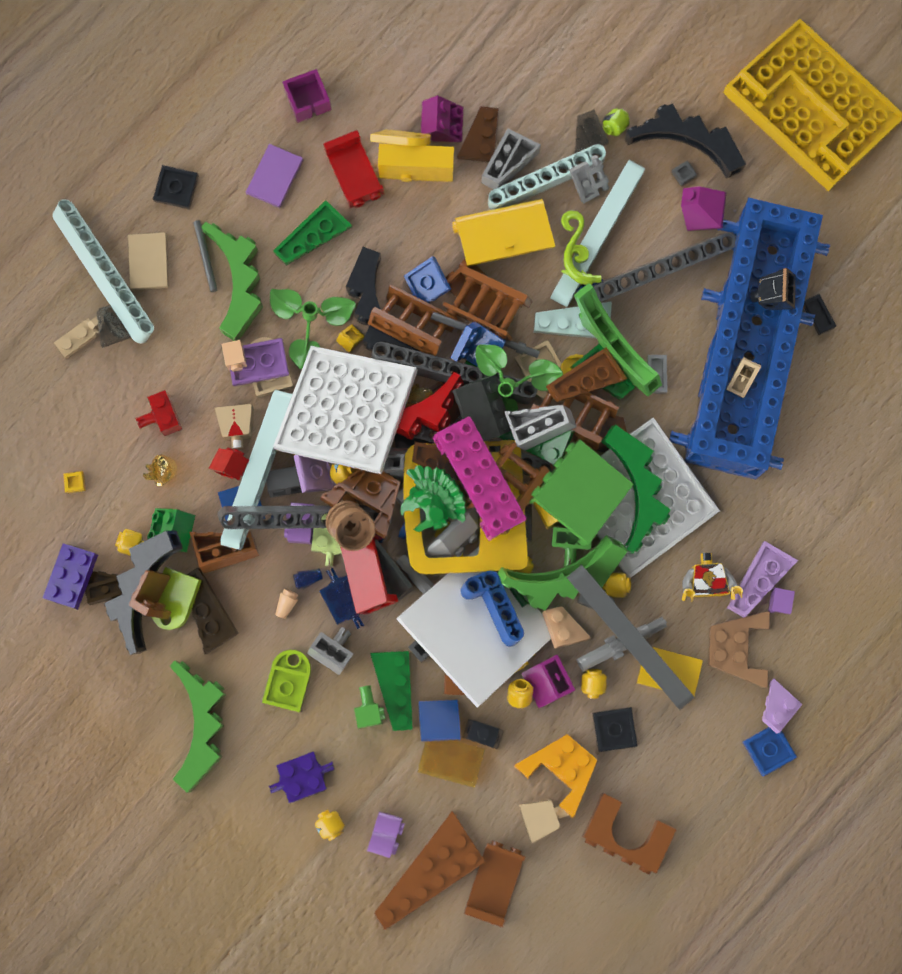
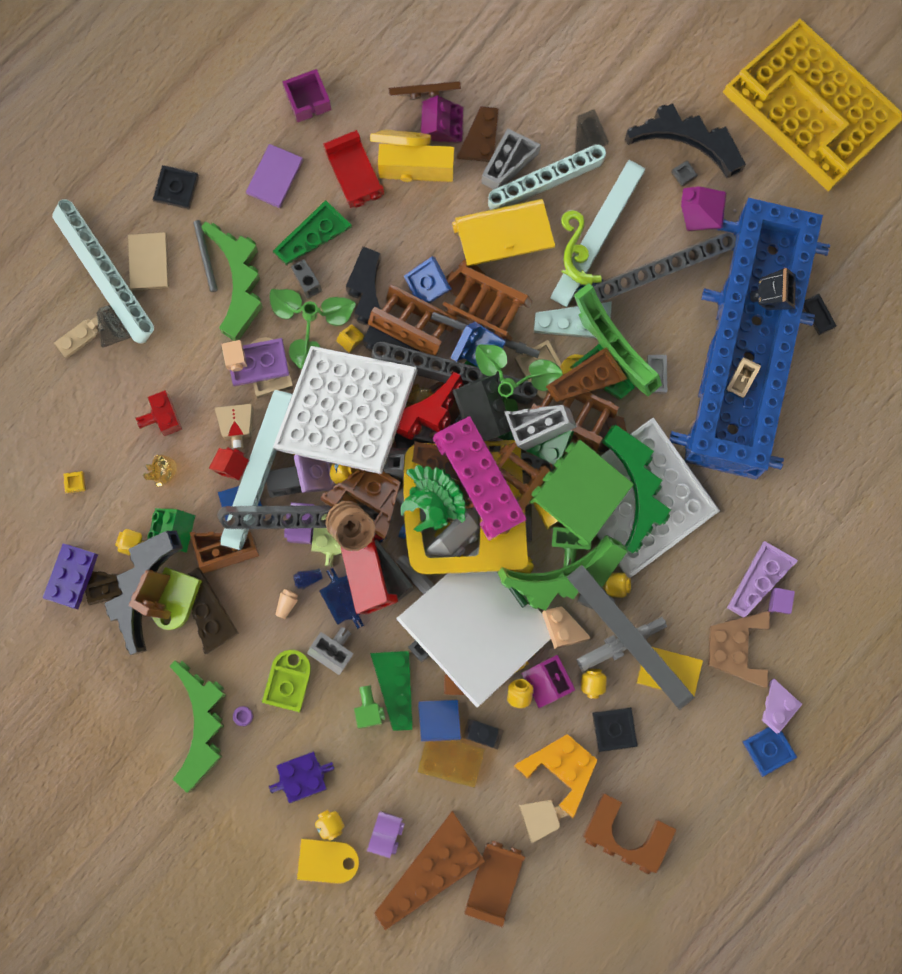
(243, 716): none -> medium lavender tile
(306, 279): none -> dark grey leg
(324, 861): none -> yellow tile
(417, 91): none -> reddish brown wing
(495, 609): blue beam -> none
(584, 180): light grey plate -> none
(616, 122): lime head -> none
(709, 580): torso -> none

